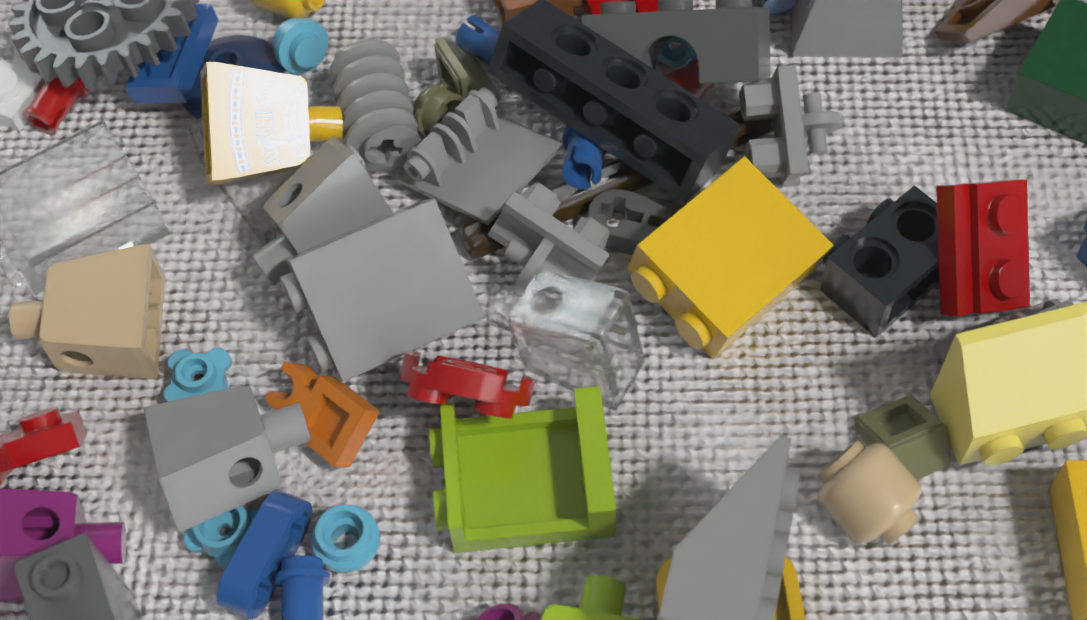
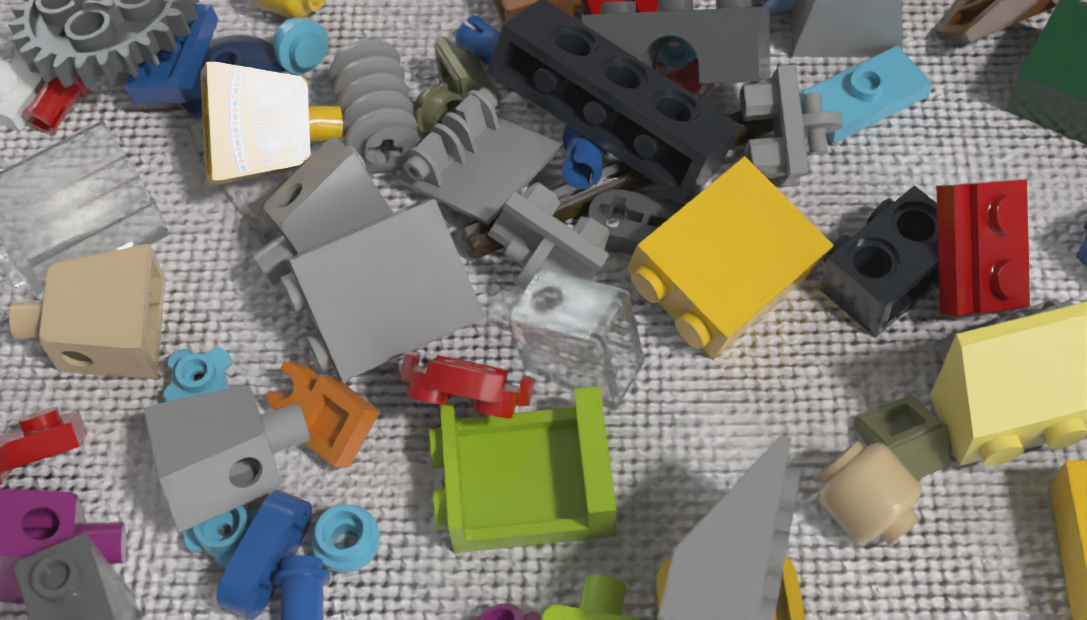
(871, 91): none -> medium azure plate

